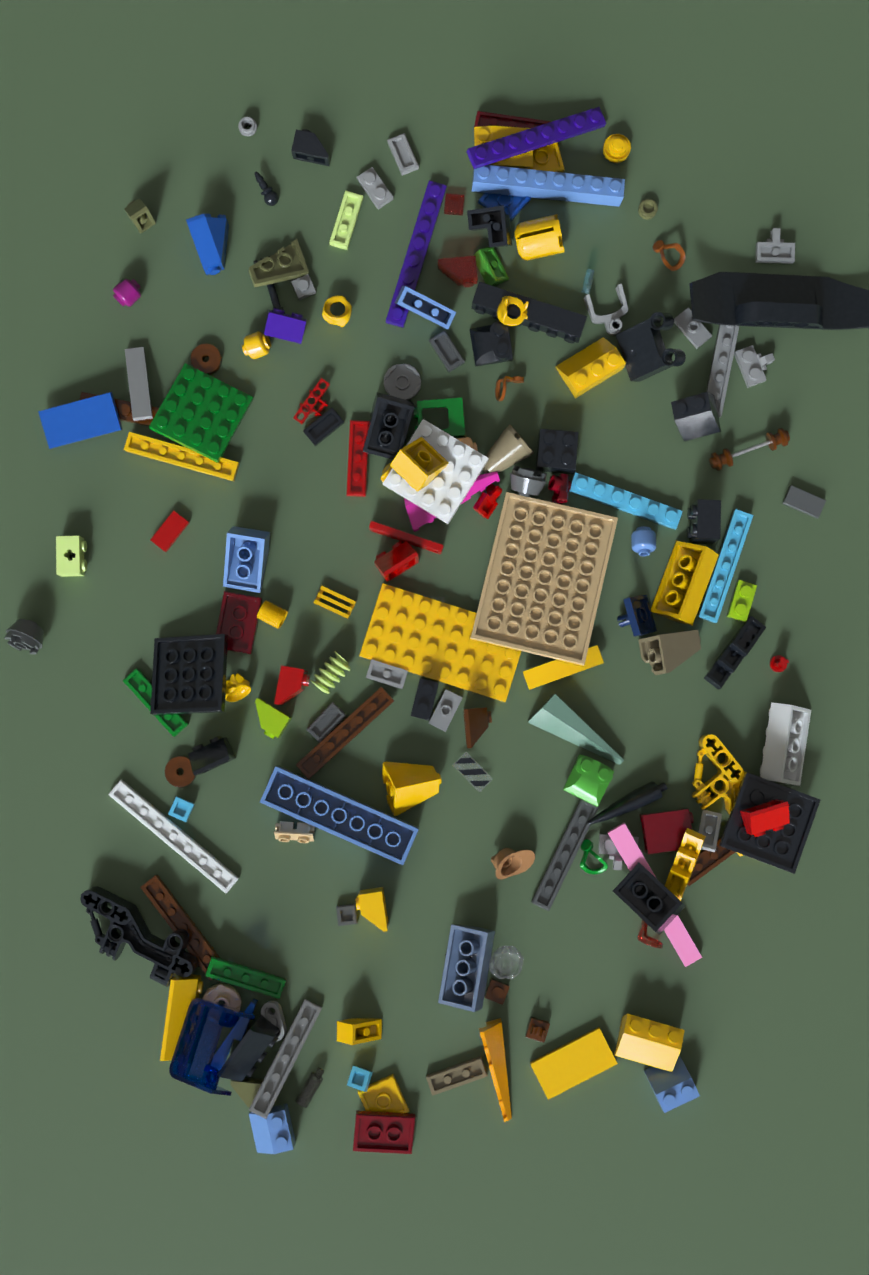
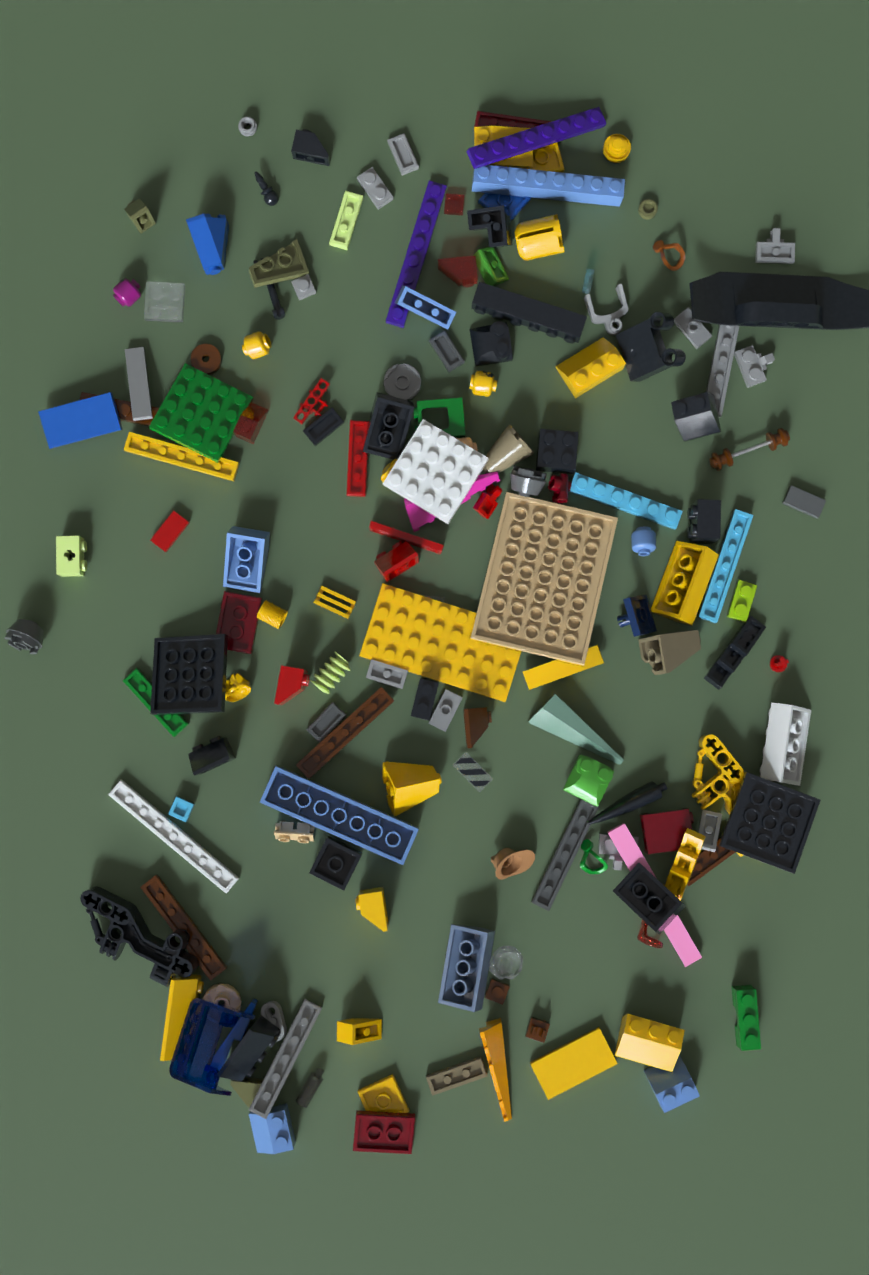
(164, 302): none -> clear plate
(172, 775): reddish brown piece -> none
(245, 977): green tile -> none
(250, 422): none -> clear red slope
(271, 719): lime slope -> none
(284, 325): dark purple brick -> none
(336, 863): none -> black brick
(337, 320): yellow piece -> none
(346, 914): dark grey tile -> none
(359, 1078): medium azure plate -> none
(418, 463): yellow slope -> none
(483, 383): none -> yellow head
(502, 311): yellow piece -> none
(517, 379): dark orange piece -> none
(747, 1028): none -> green arch
(766, 817): red slope -> none

